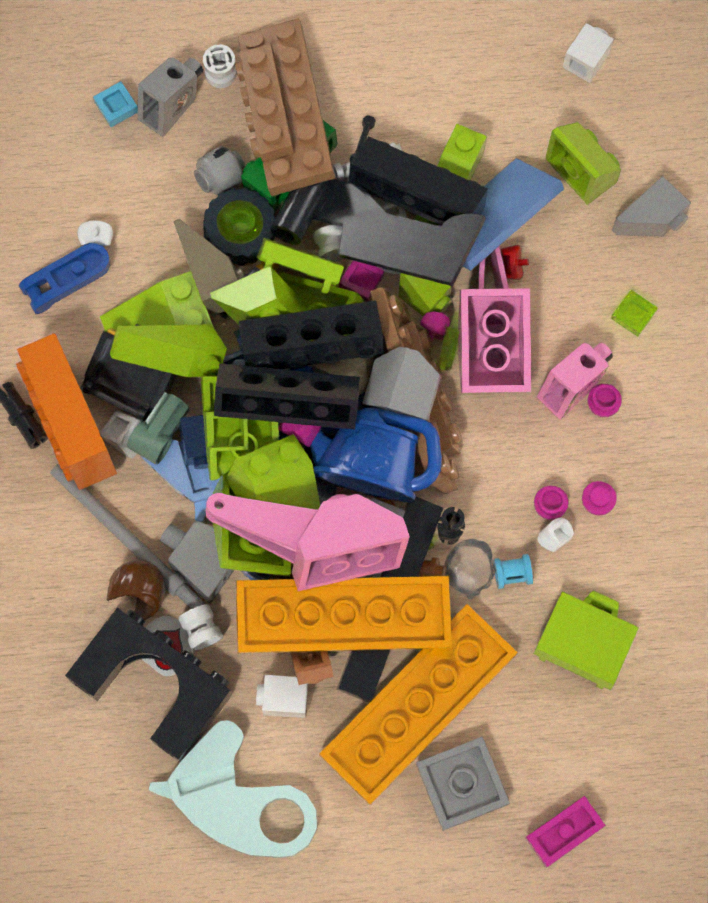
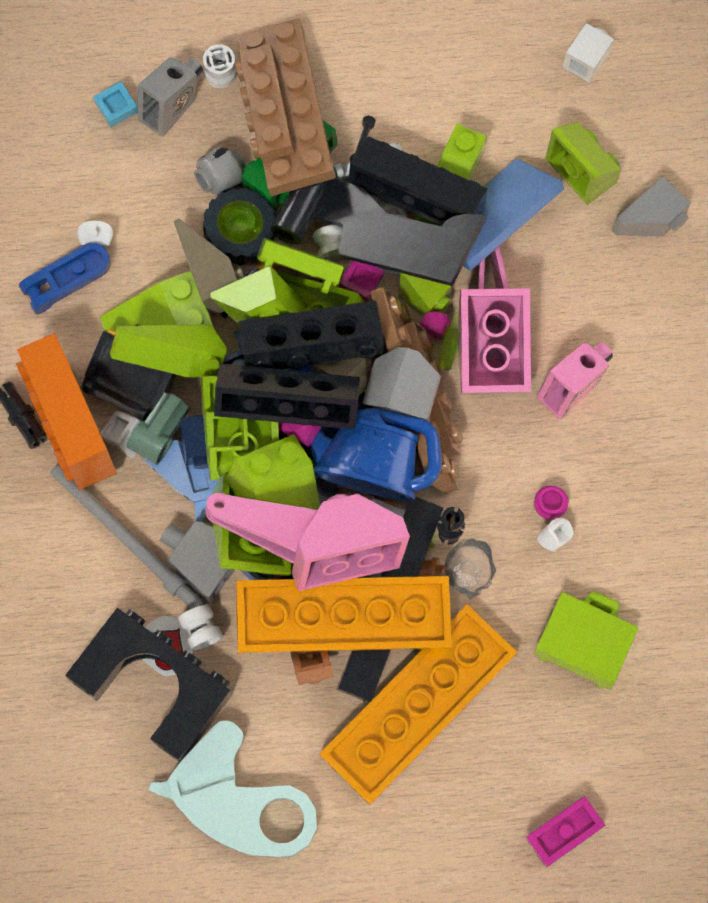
(139, 580): reddish brown hair -> none
(282, 696): white brick -> none
(462, 783): light grey plate -> none
(512, 262): red piece -> none
(513, 571): medium azure bush -> none
(599, 498): dark pink plate -> none
(604, 400): dark pink plate -> none
(634, 313): clear neon green tile -> none

